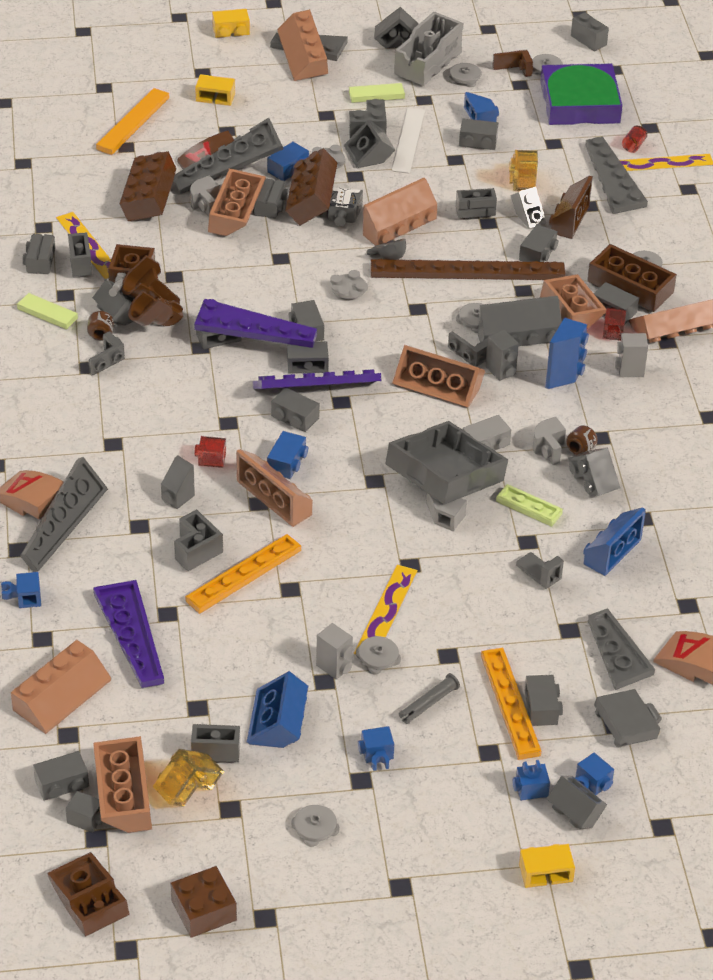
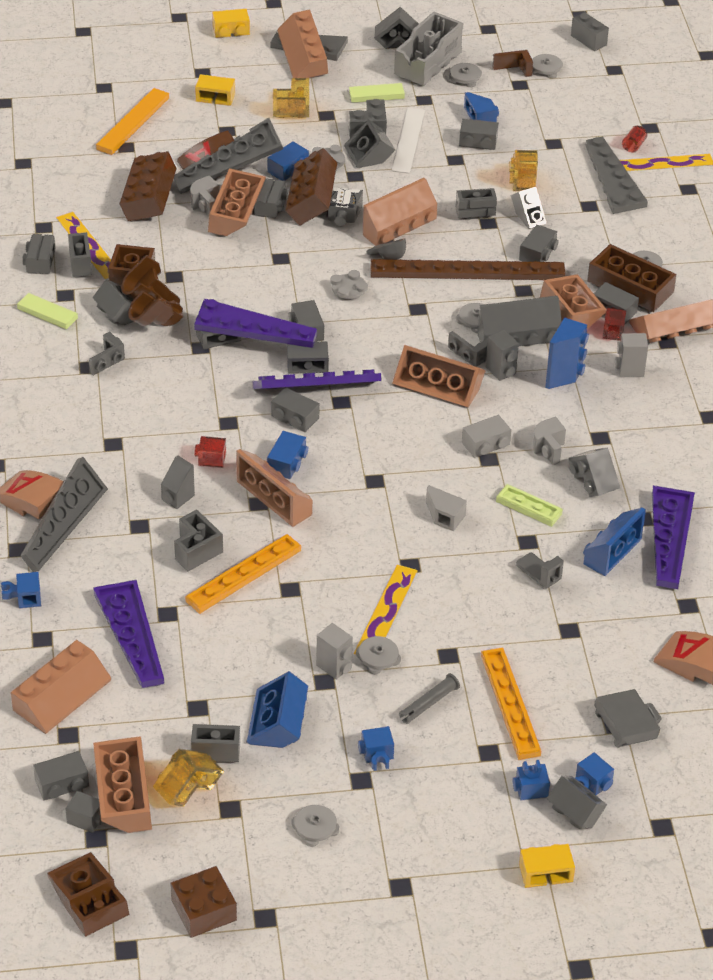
(99, 324): reddish brown head -> none
(117, 285): light grey piece -> none
(292, 101): none -> clear yellow brick
(446, 462): dark grey tile -> none
(542, 700): dark grey brick -> none
(572, 208): reddish brown slope -> none
(581, 94): tile -> none
(581, 440): reddish brown head -> none
(619, 652): dark grey wing -> none
(671, 524): none -> dark purple wing

